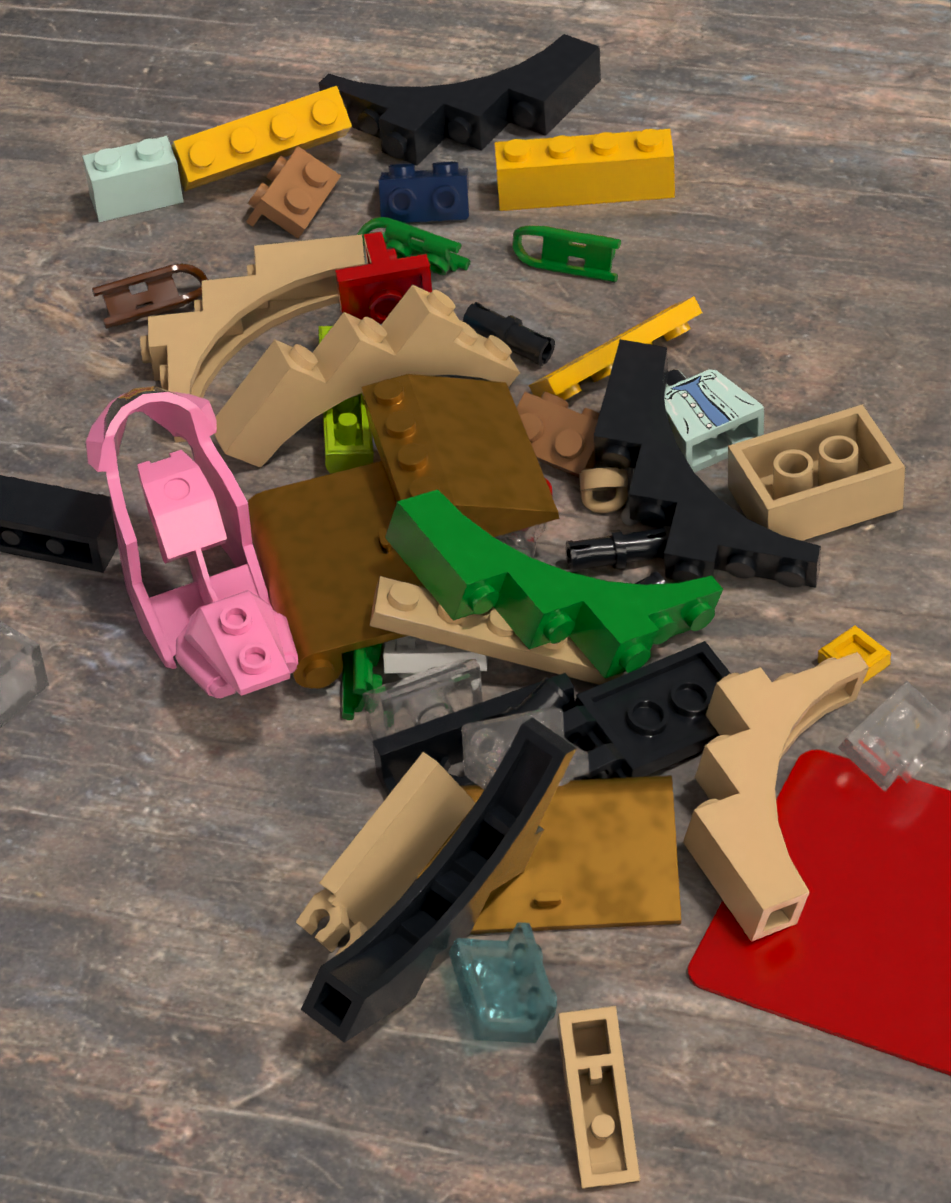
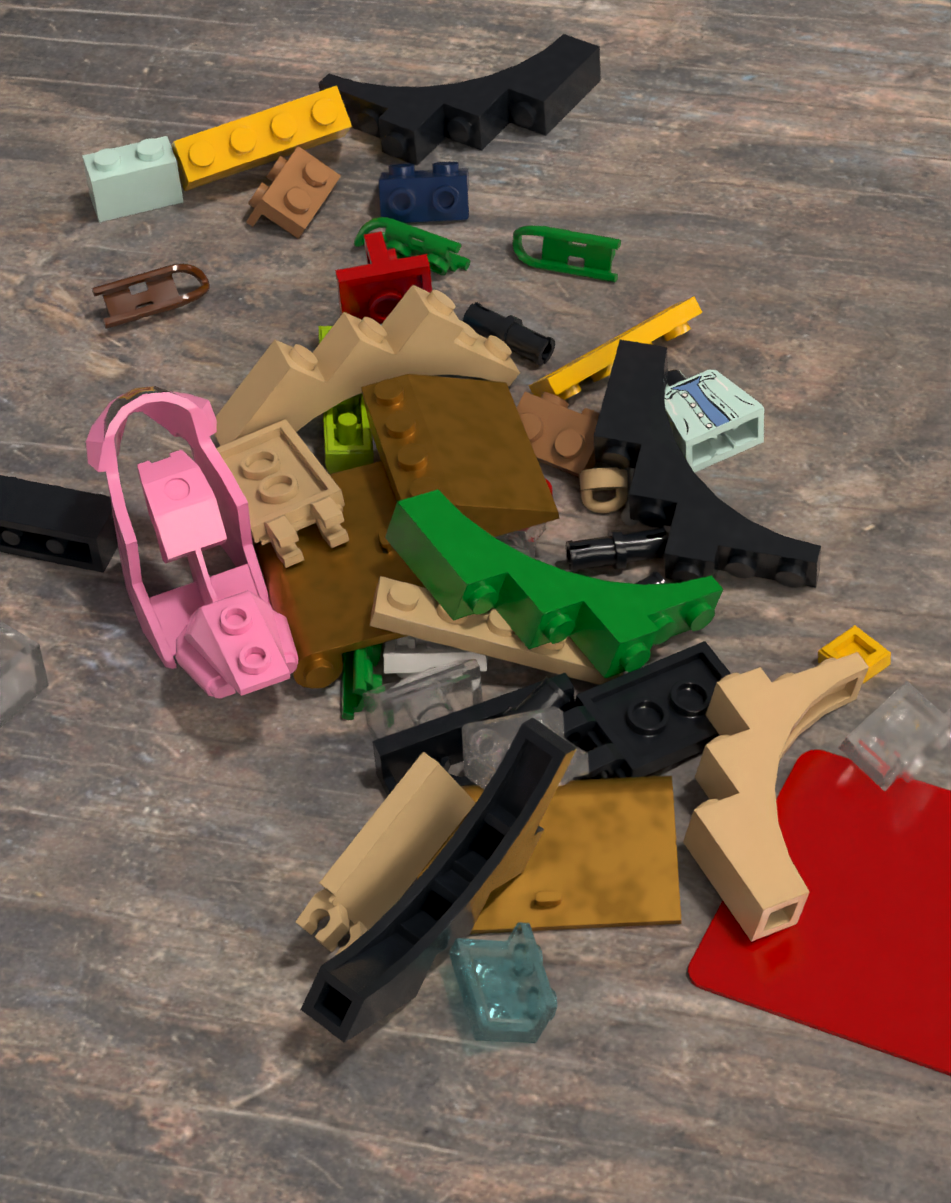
(234, 311): tan arch -> none
(285, 489): none -> tan tile
(585, 169): yellow brick -> none
(598, 1097): tan slope -> none
(817, 475): tan brick -> none

